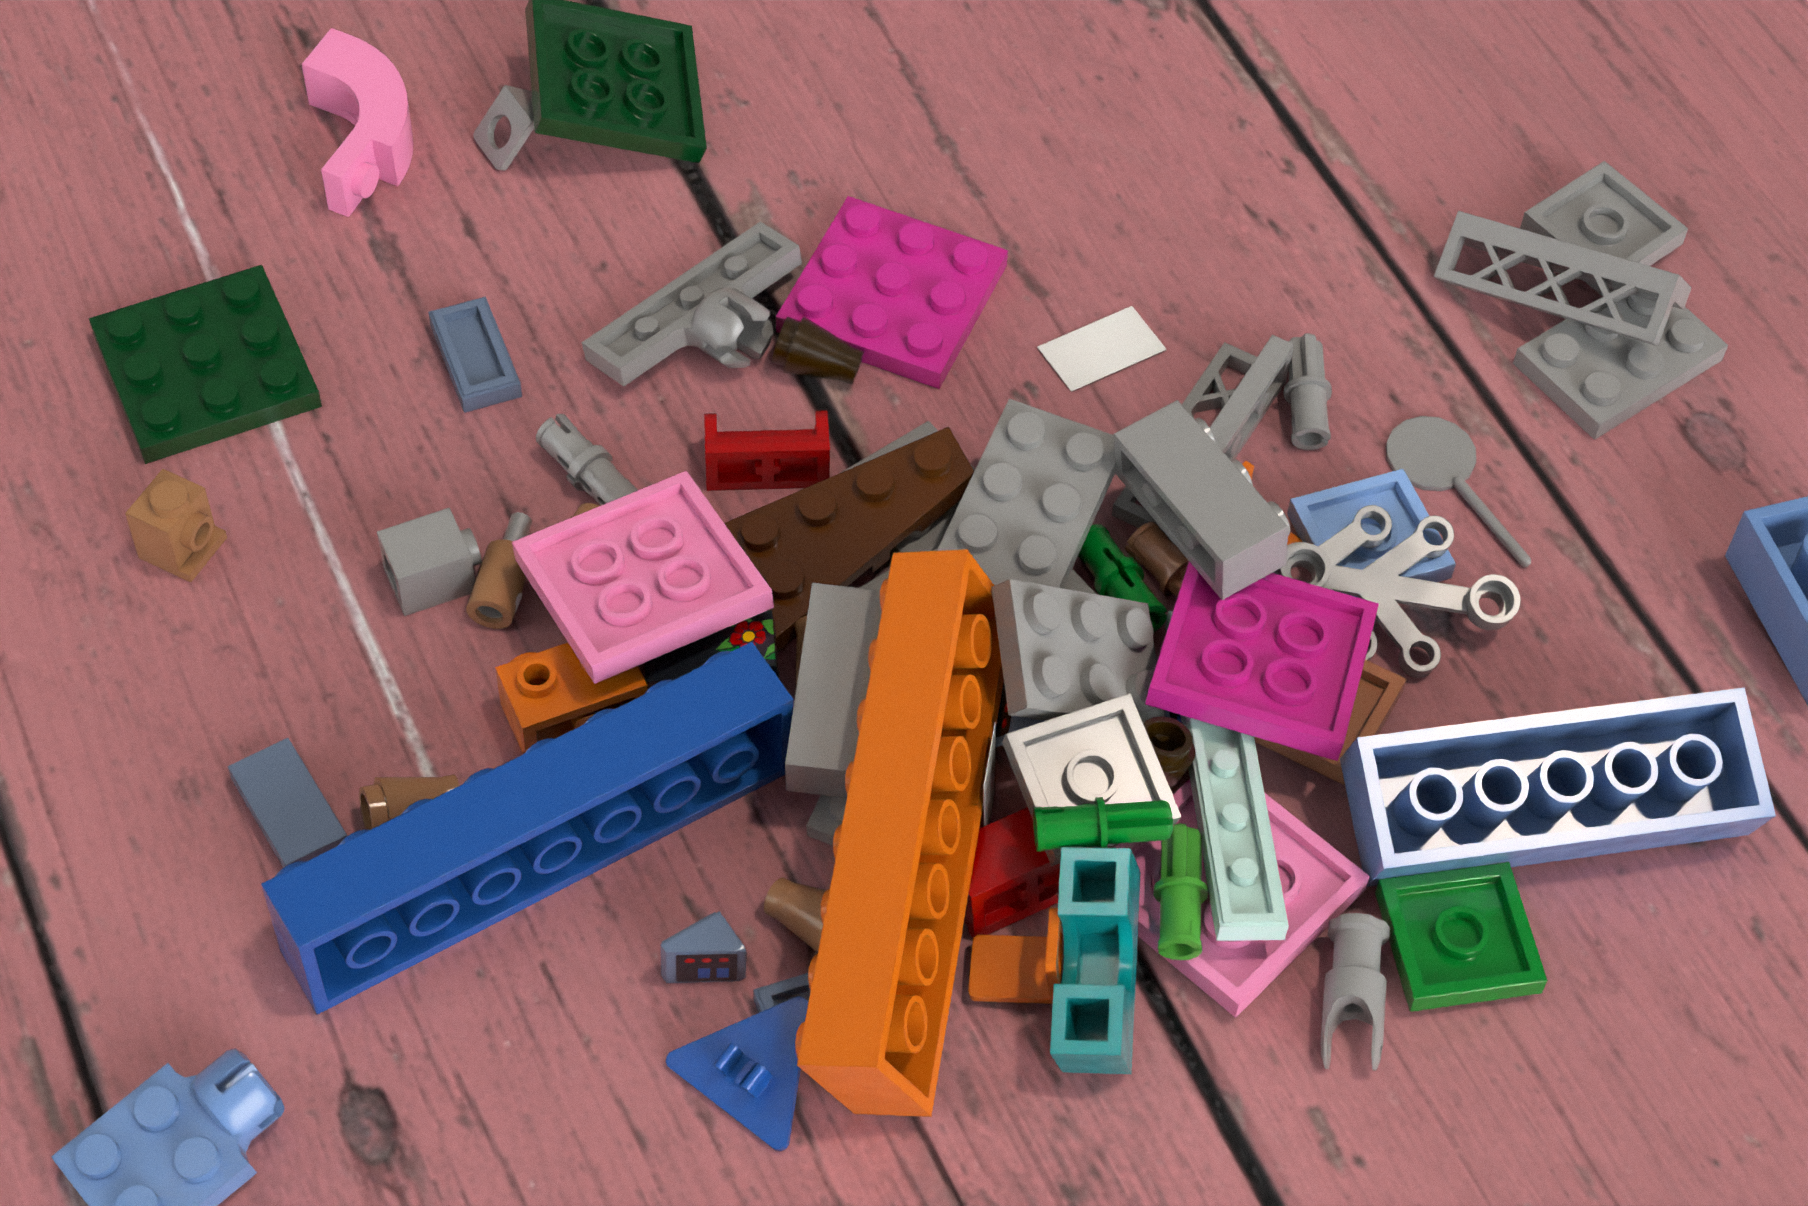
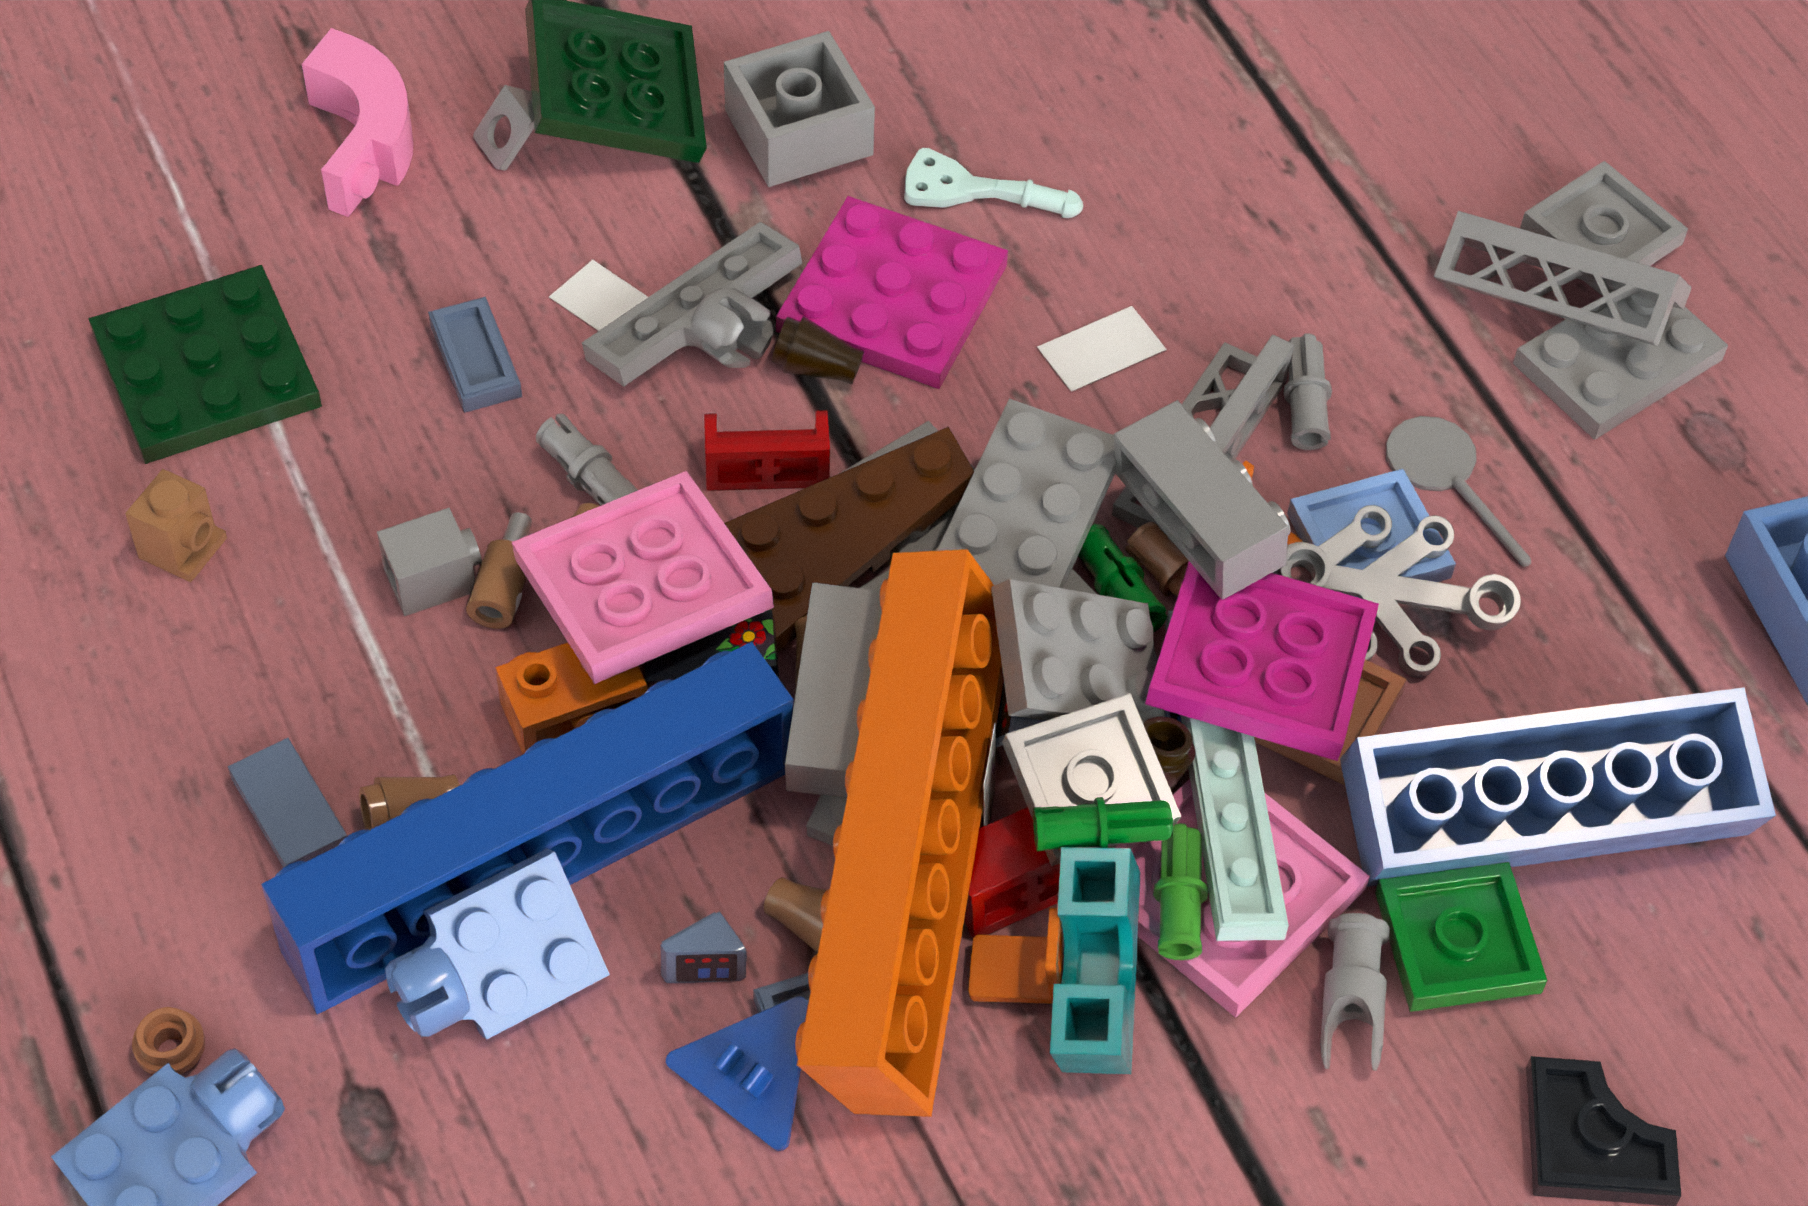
(164, 1025): none -> nougat plate
(498, 952): none -> plate
(597, 295): none -> white sticker
(799, 108): none -> light grey brick
(965, 187): none -> light aqua piece
(1590, 1143): none -> black tile

